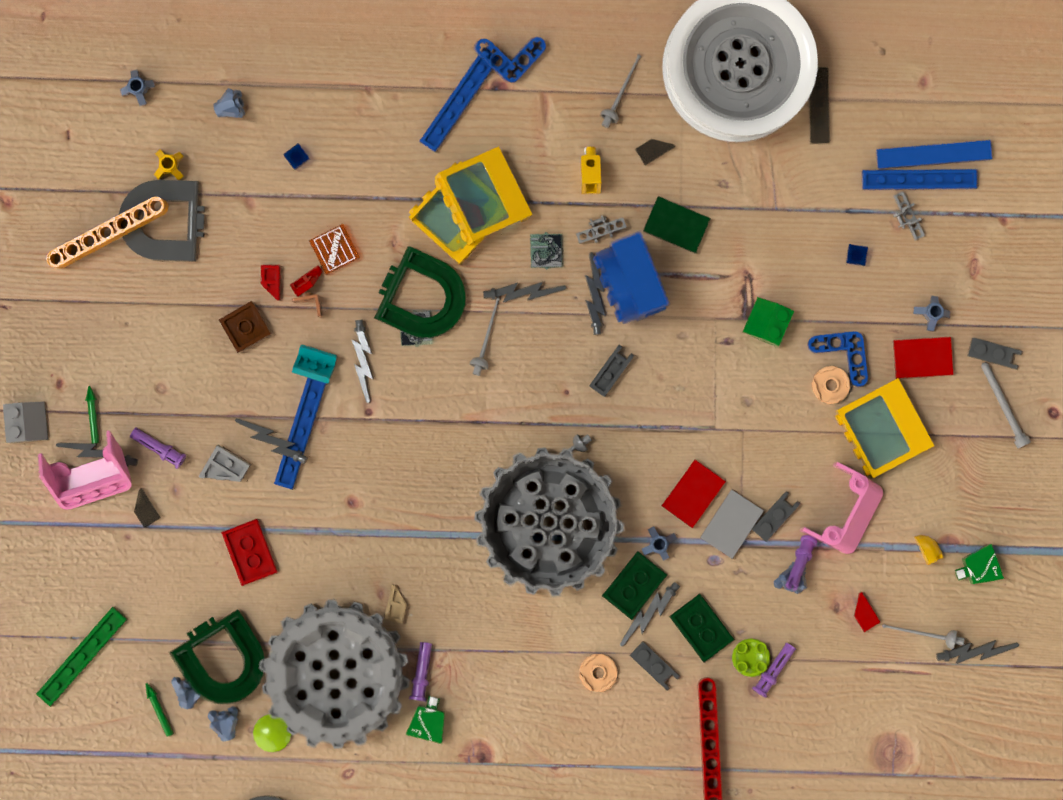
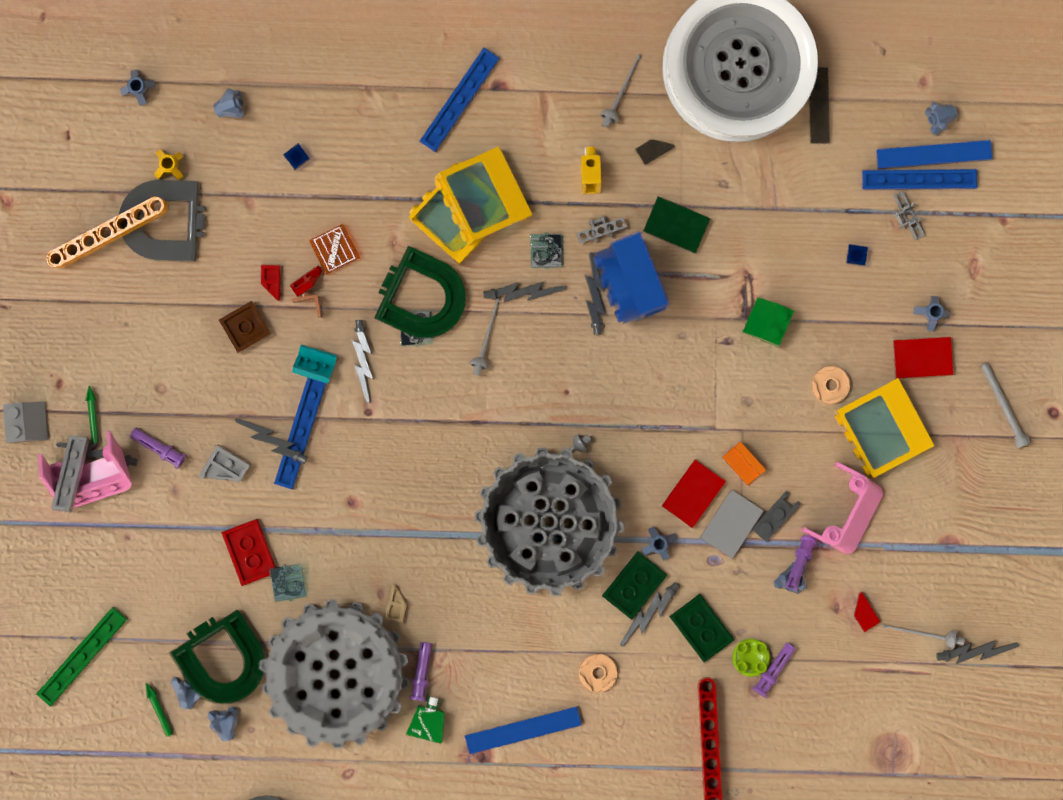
(70, 474): none -> light grey plate
(145, 510): clear smoke tile -> none
(271, 733): lime dish -> none
(287, 582): none -> clear light blue piece
(507, 64): blue beam -> none
(522, 730): none -> blue tile
(610, 372): dark grey hinge -> none
(653, 664): dark grey hinge -> none
(743, 463): none -> orange panel
(845, 345): blue beam -> none
(929, 549): yellow brick -> none
(940, 116): none -> sand blue rock
(980, 566): green torso -> none
(992, 353): dark grey hinge -> none

